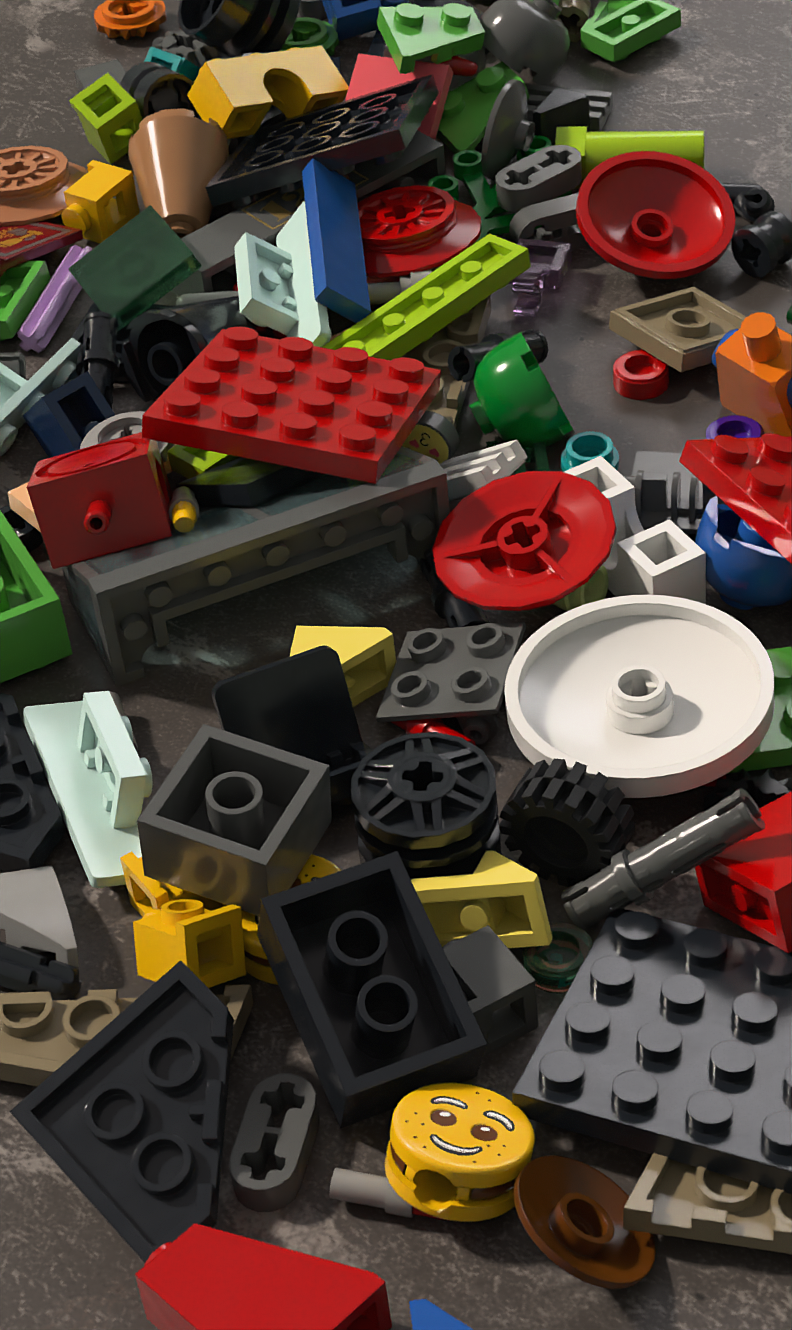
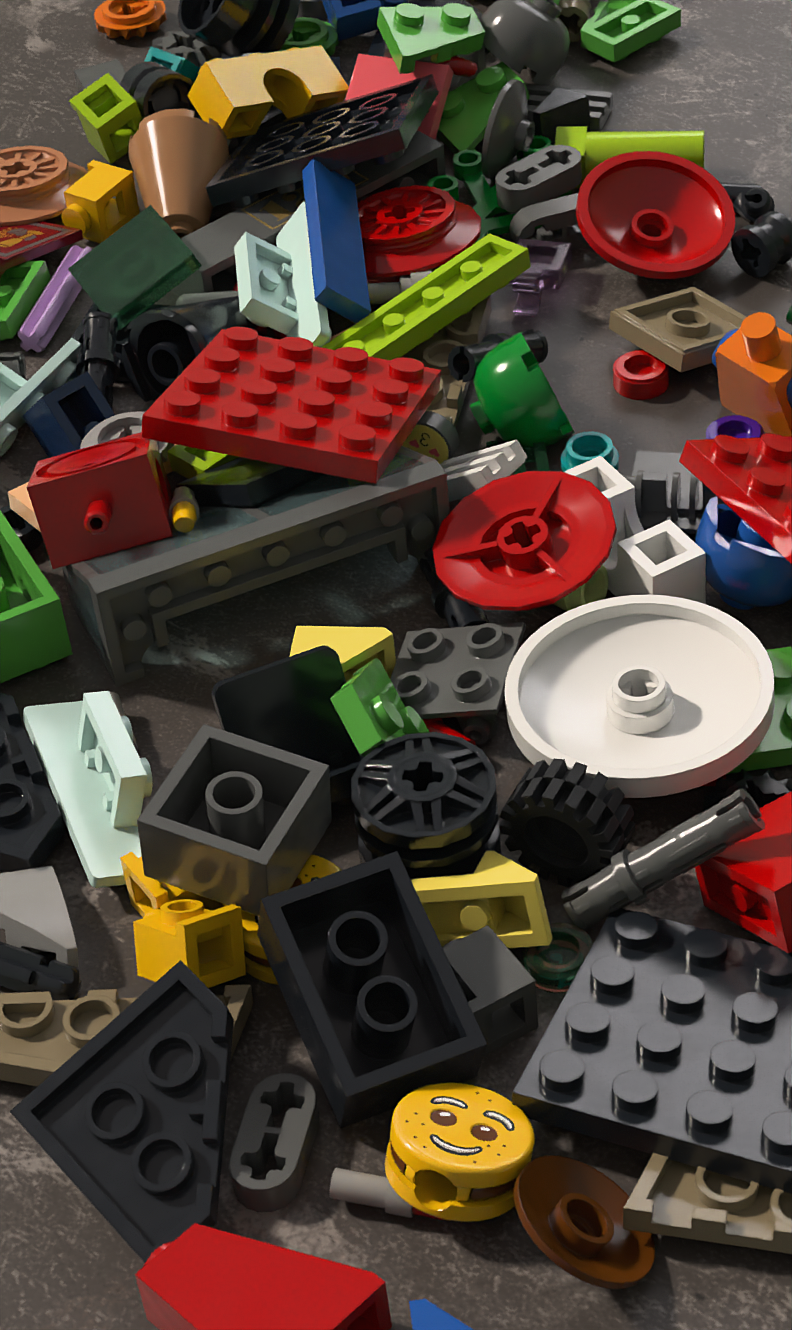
(374, 709): none -> bright green wing

